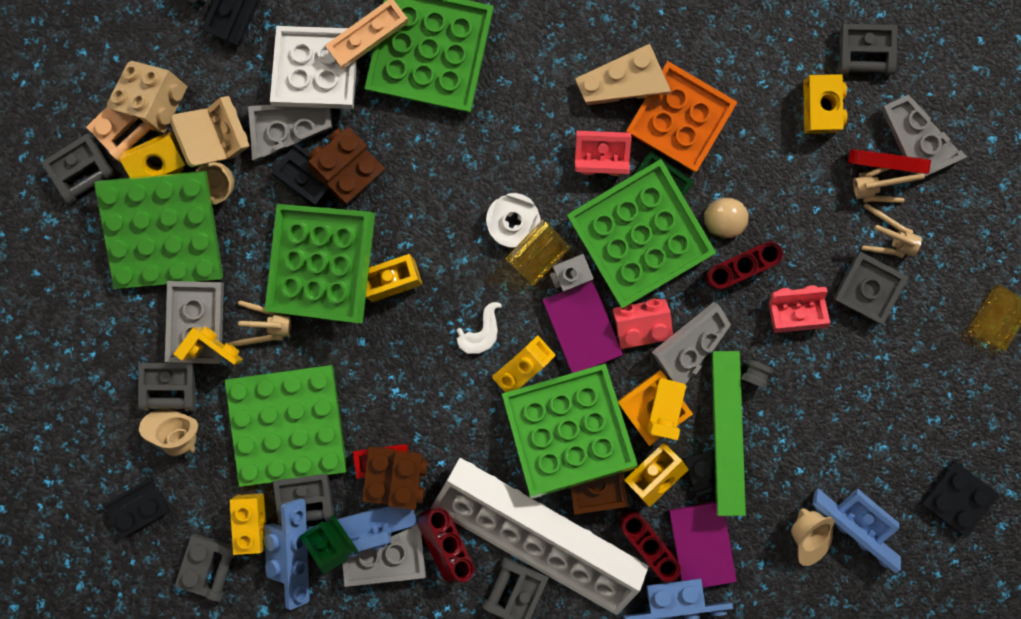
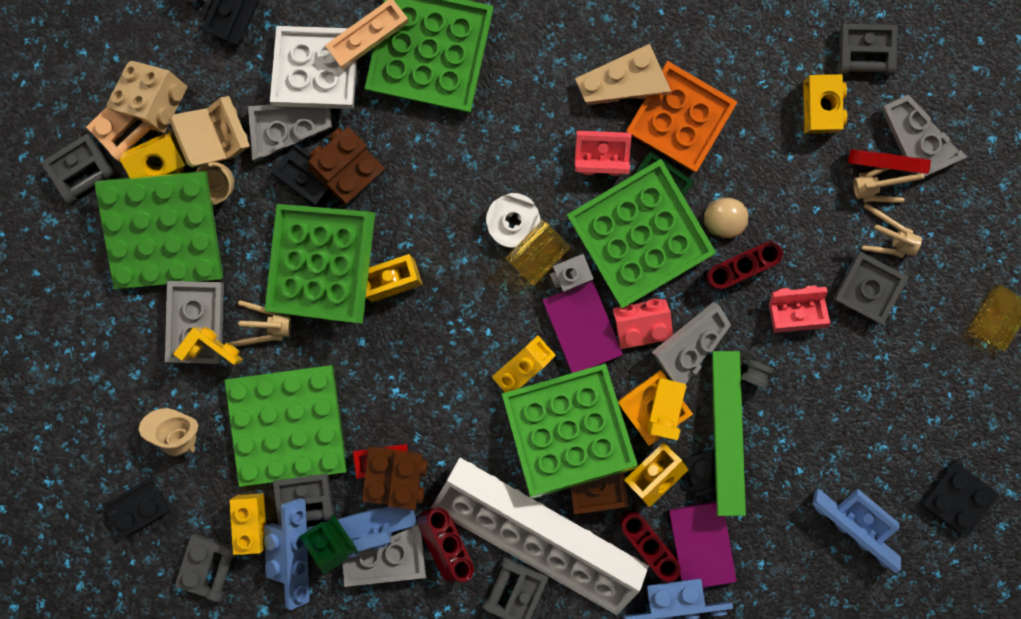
(166, 377): dark grey plate -> none
(479, 342): white piece -> none
(812, 535): tan piece -> none

